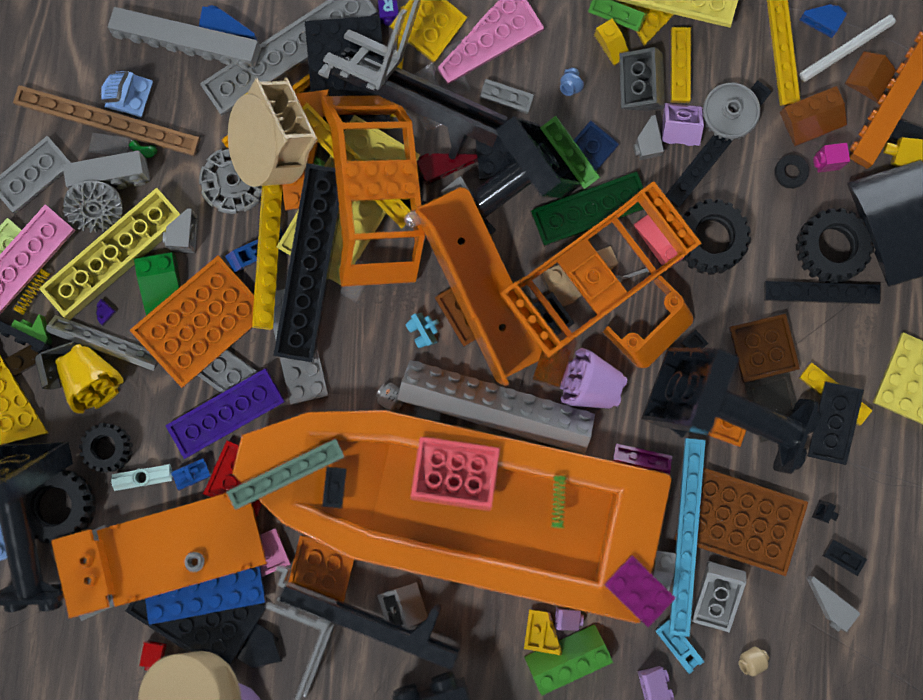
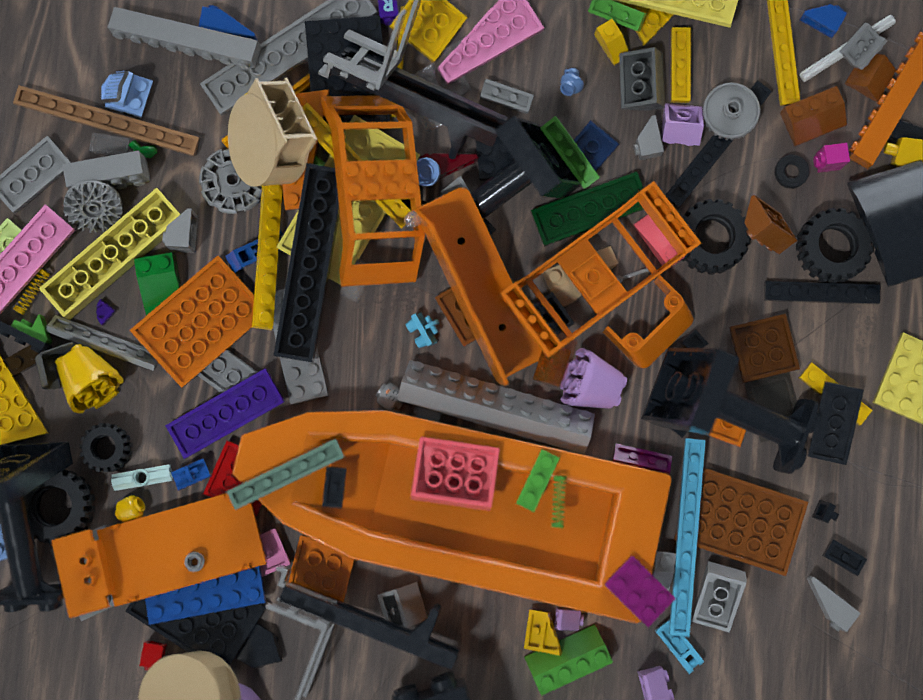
(130, 508): none -> yellow head
(428, 172): none -> light blue hair
(537, 480): none -> bright green plate
(753, 661): tan head -> none
(768, 226): none -> dark orange slope
(863, 46): none -> light grey bracket

